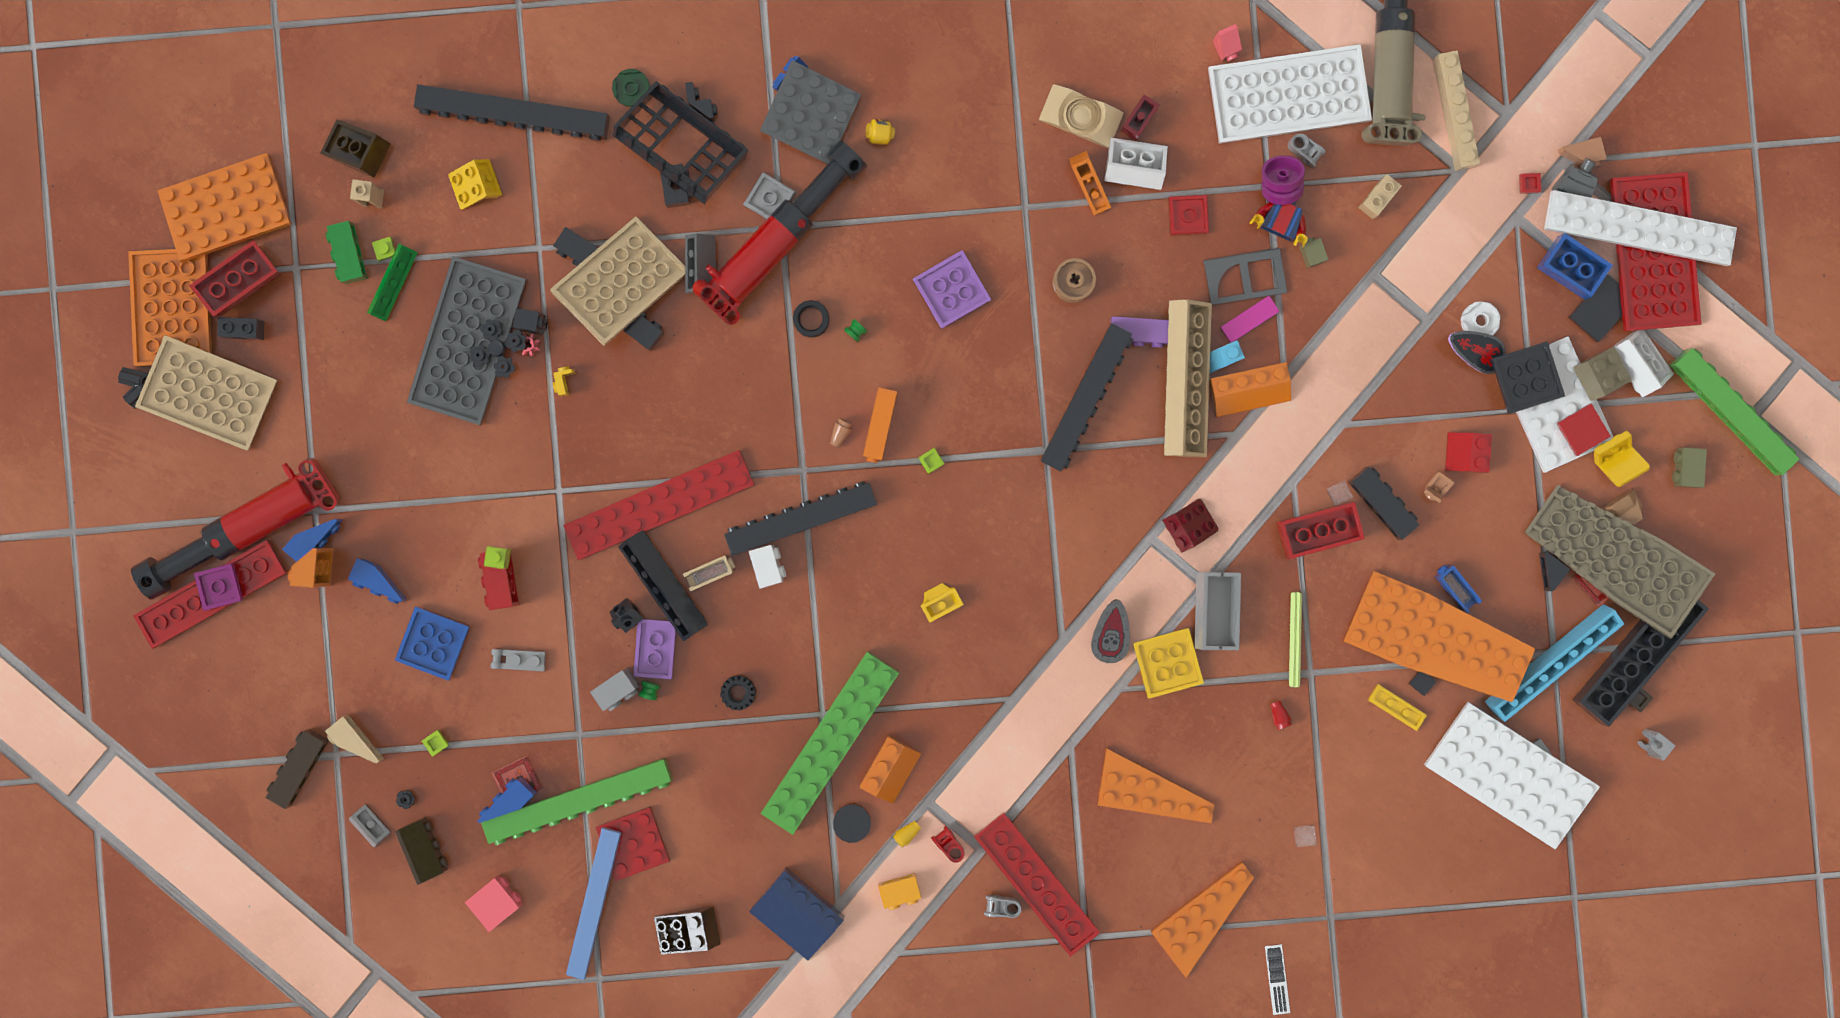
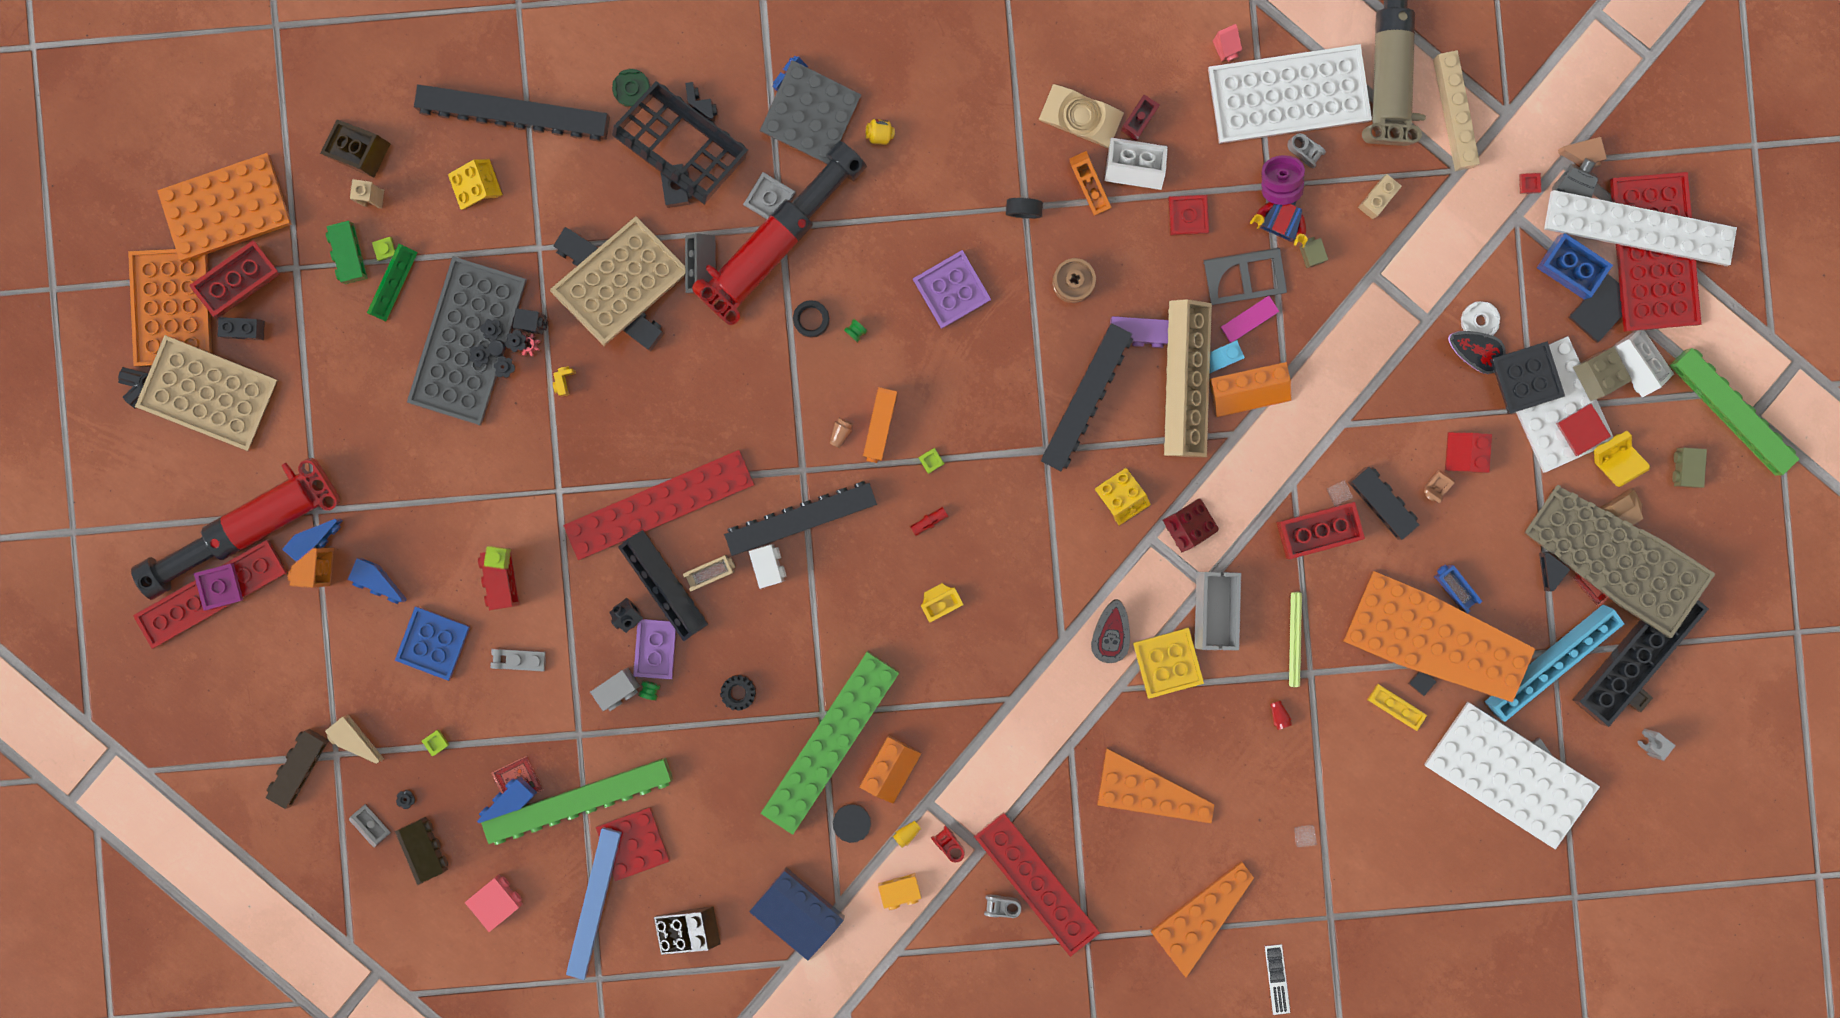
(929, 521): none -> red pin
(1024, 208): none -> black tyre
(1123, 496): none -> yellow bracket

